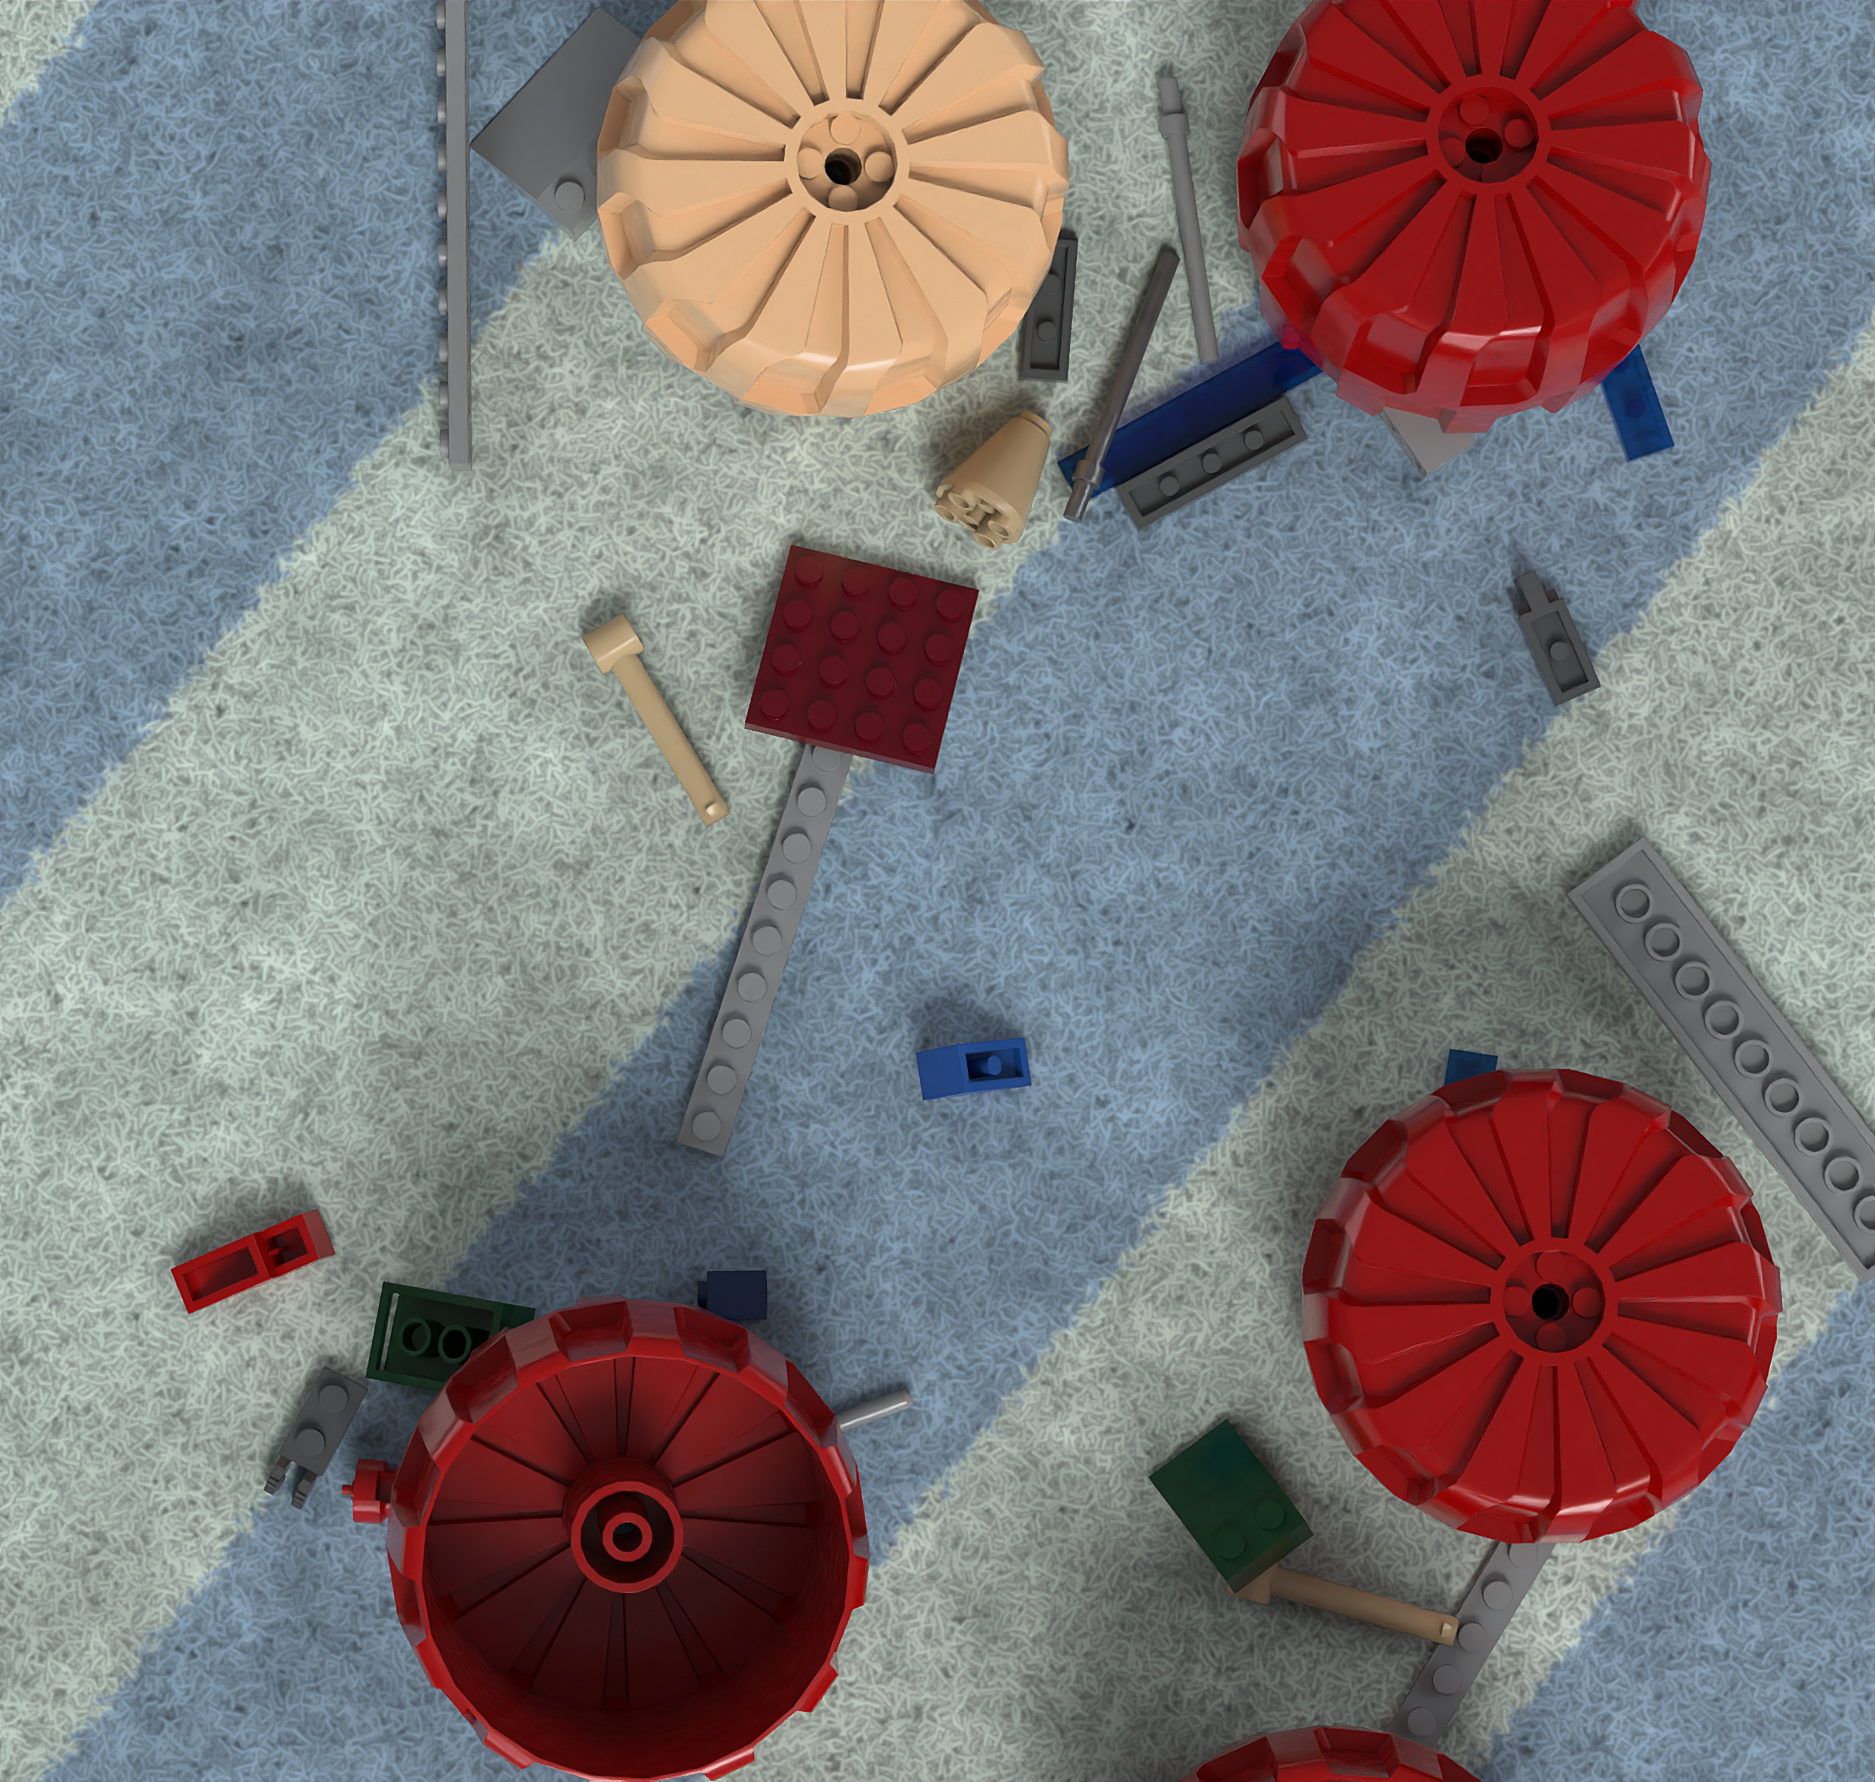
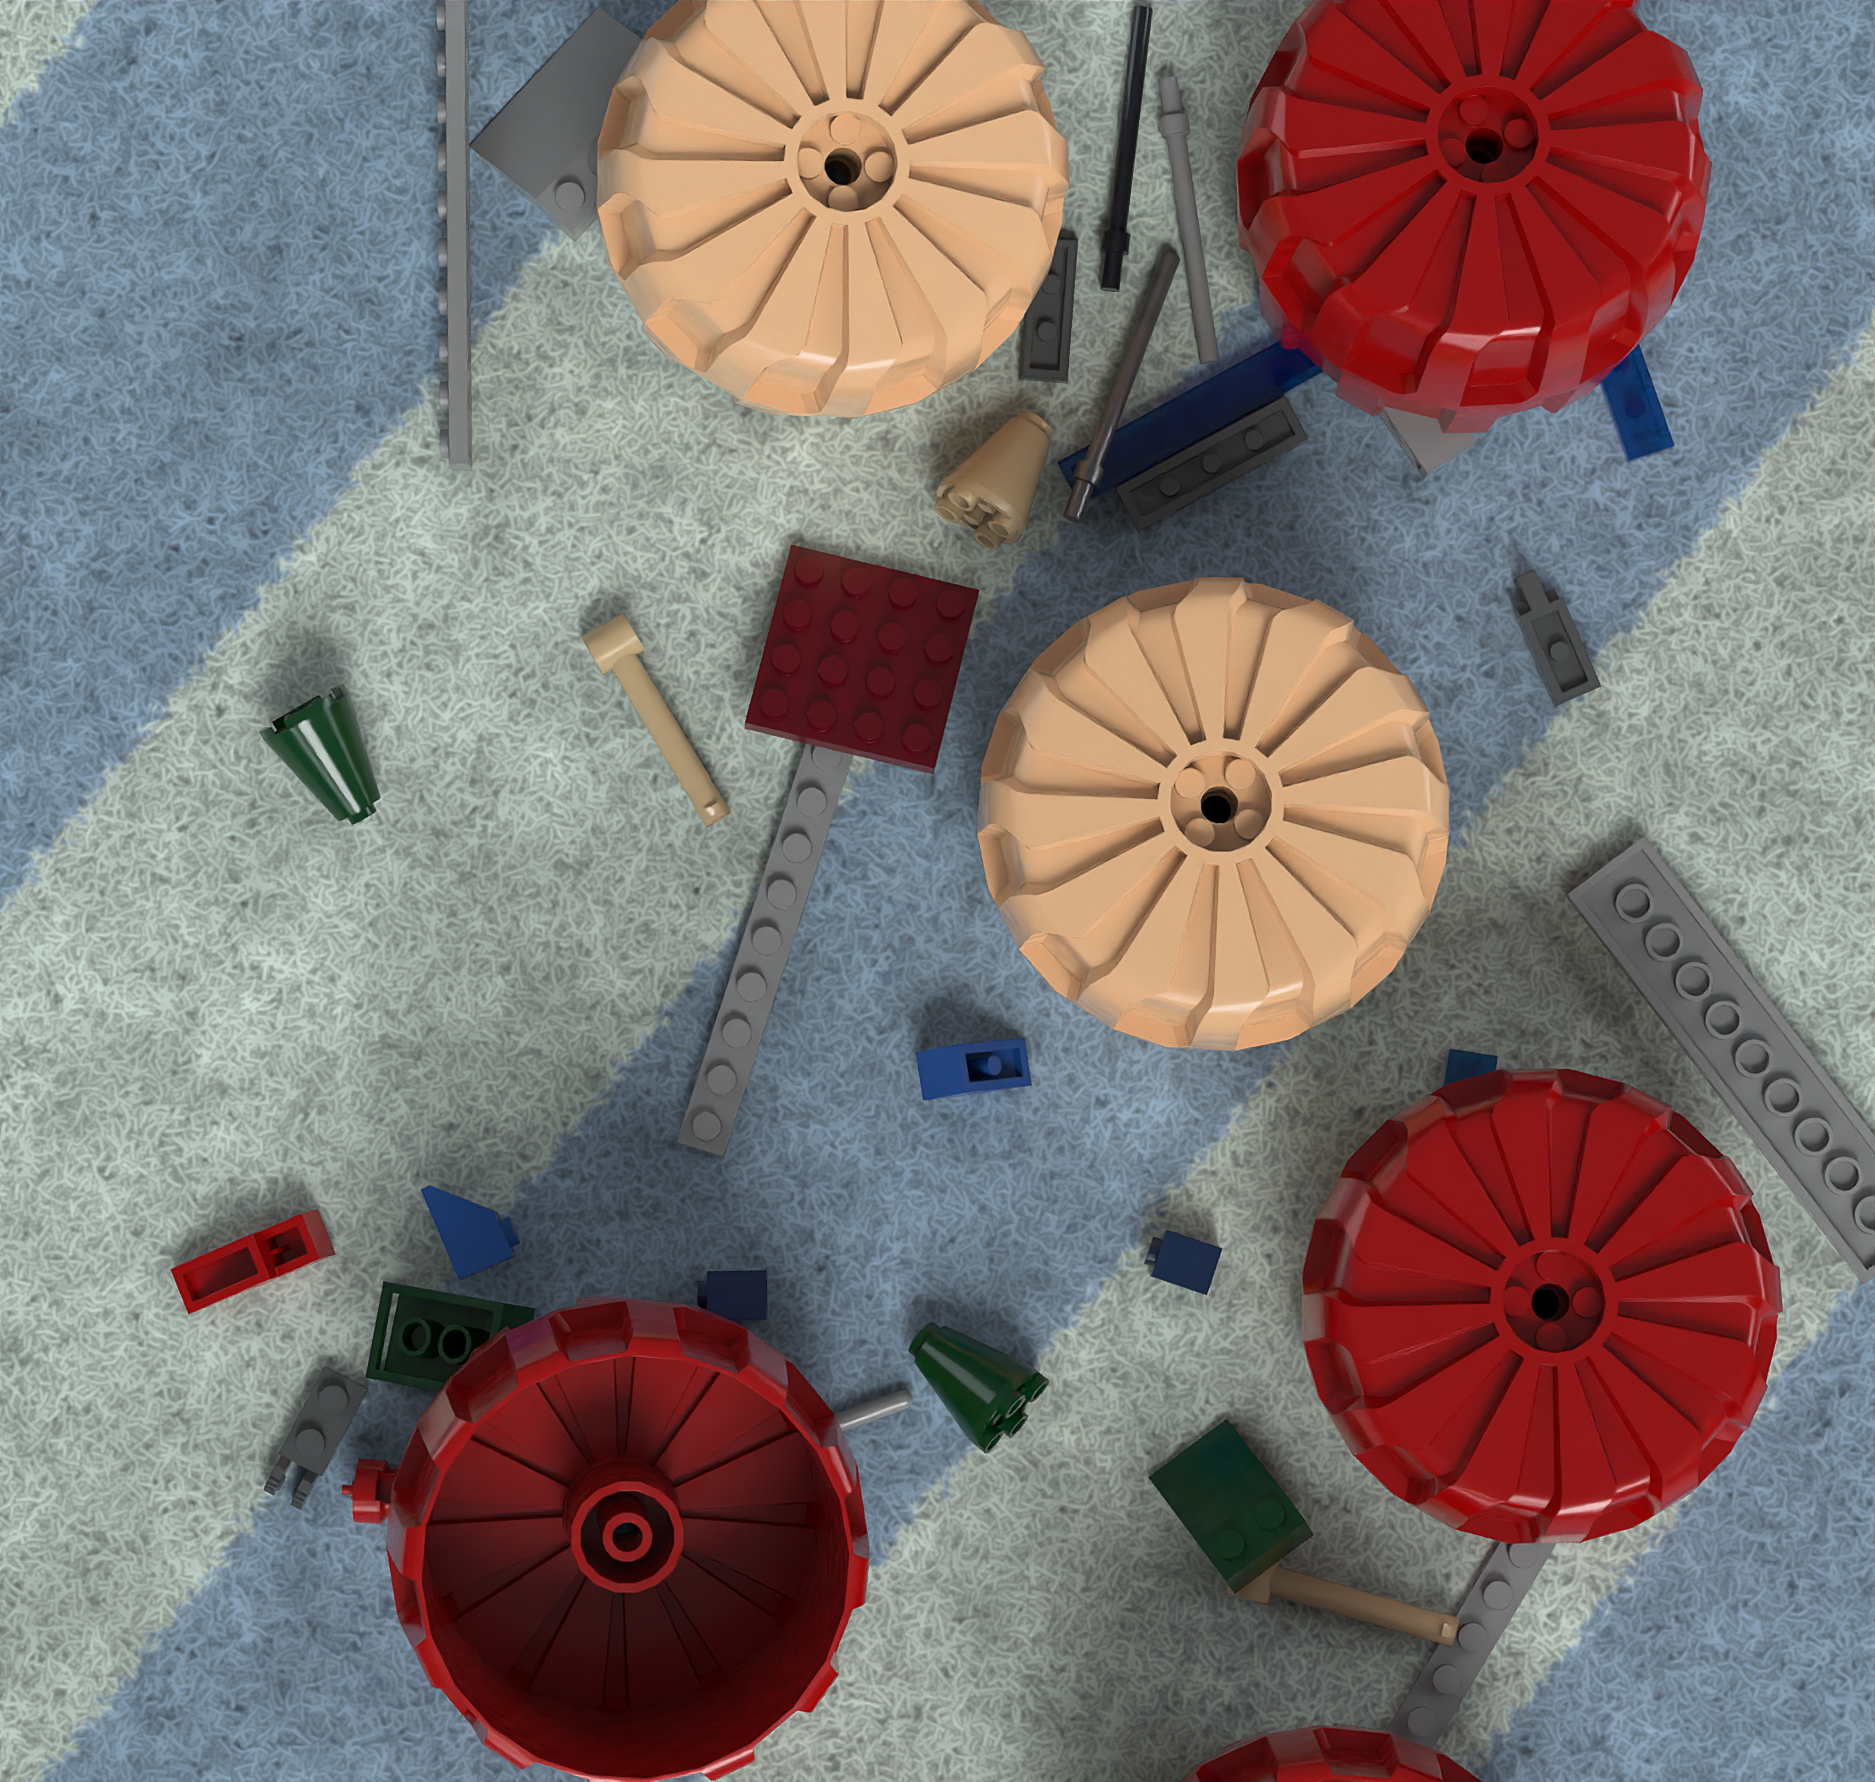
(327, 754): none -> dark green cone
(470, 1232): none -> blue slope
(977, 1383): none -> dark green cone
(1115, 239): none -> black bar
(1183, 1261): none -> dark blue brick
(1193, 922): none -> light nougat wheel

